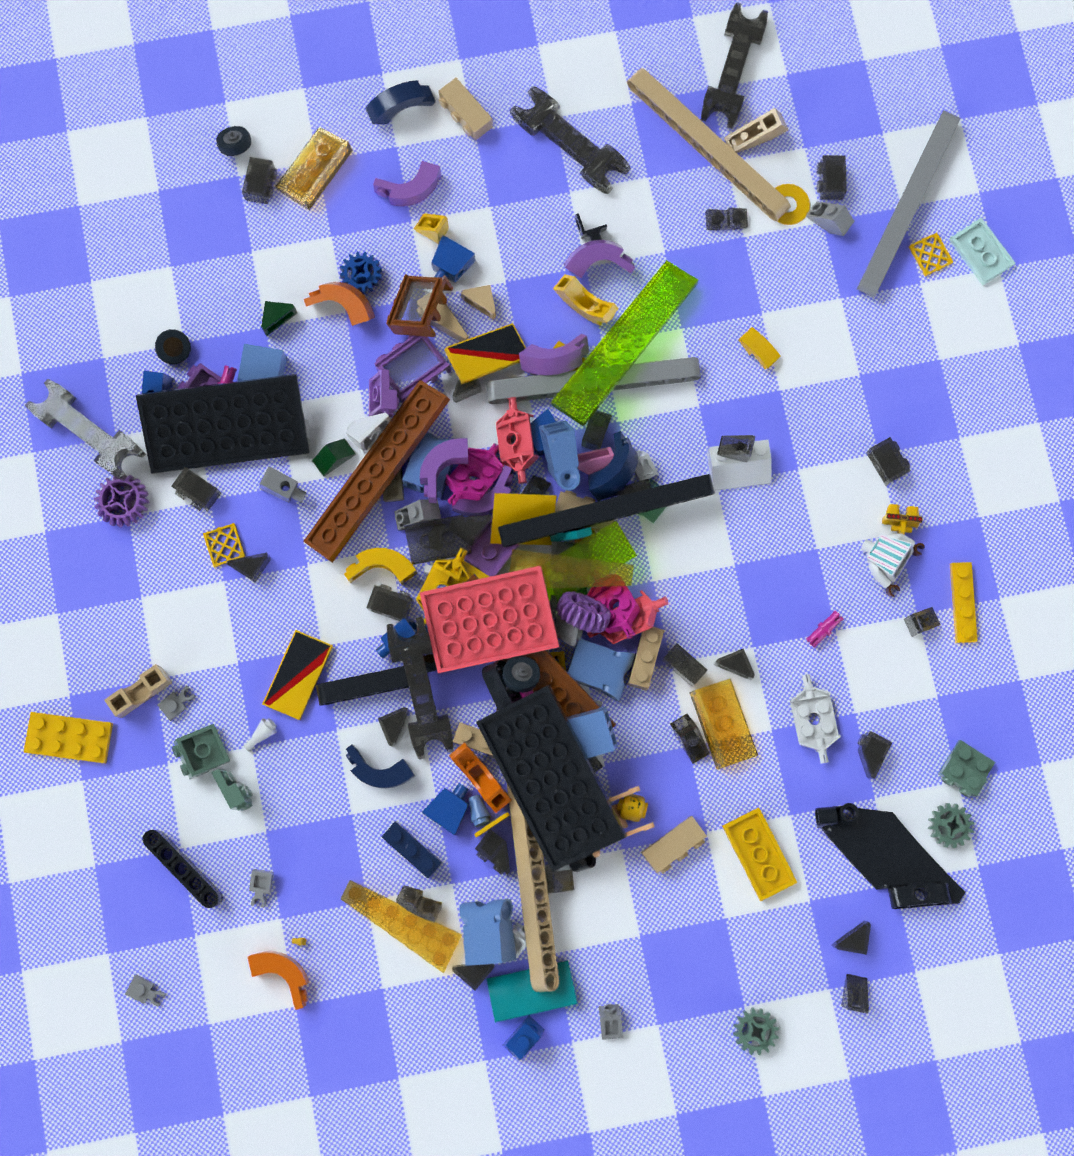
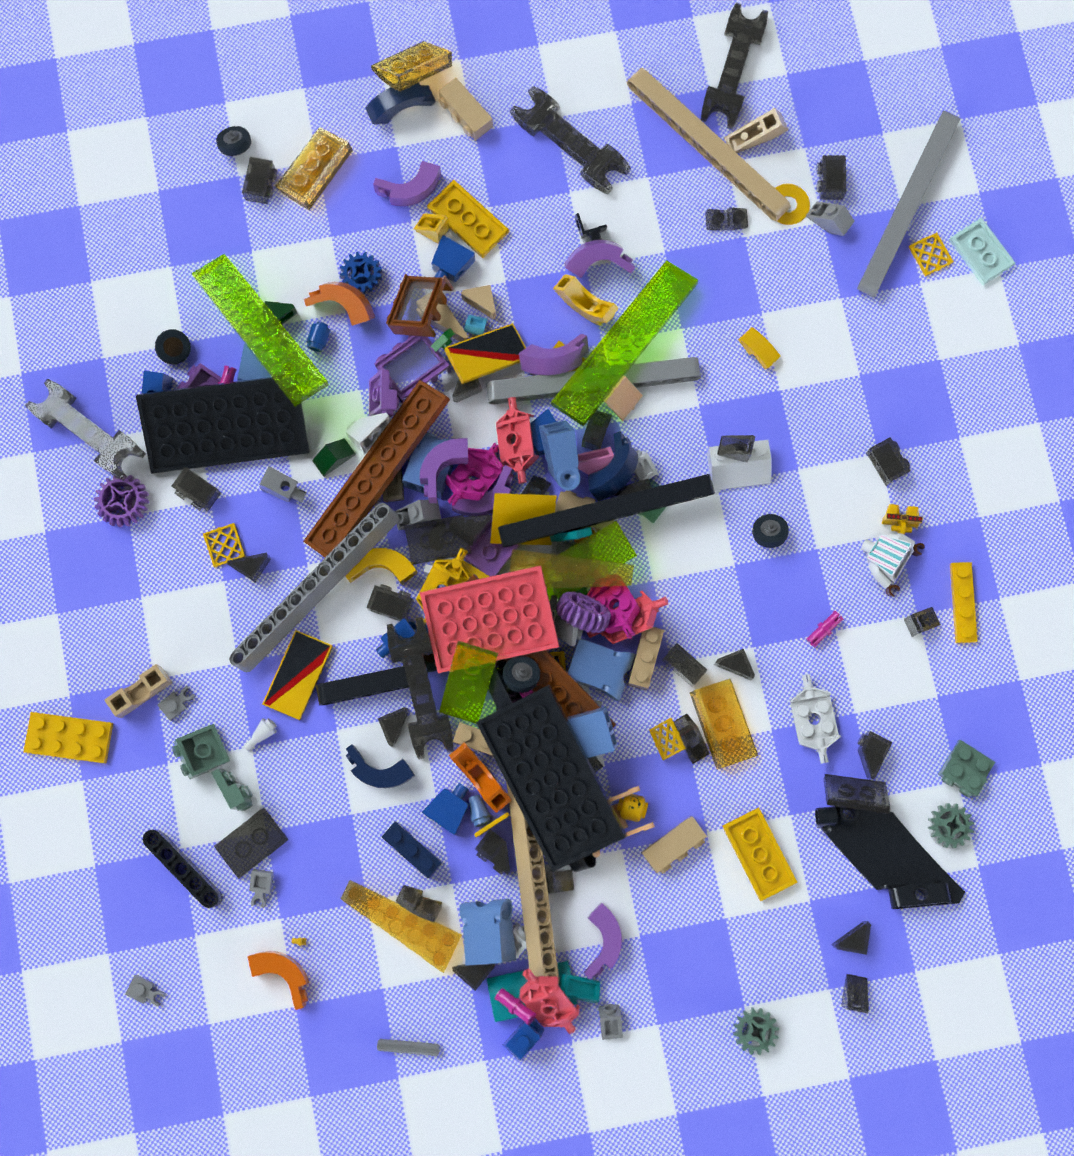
(251, 843): none -> clear smoke tile
(260, 330): none -> clear neon green plate
(314, 588): none -> light grey beam
(318, 336): none -> blue brick
(408, 1047): none -> light grey axle
(412, 65): none -> clear yellow slope
(444, 340): none -> green plate
(468, 218): none -> yellow tile
(468, 682): none -> clear neon green tile
(475, 325): none -> medium azure plate
(515, 1006): none -> dark pink pin
(541, 994): none -> coral plate
(580, 988): none -> teal tile
(612, 940): none -> medium lavender arch
(623, 398): none -> light nougat piece
(676, 736): none -> yellow window
(770, 530): none -> black wheel
(856, 793): none -> clear smoke tile

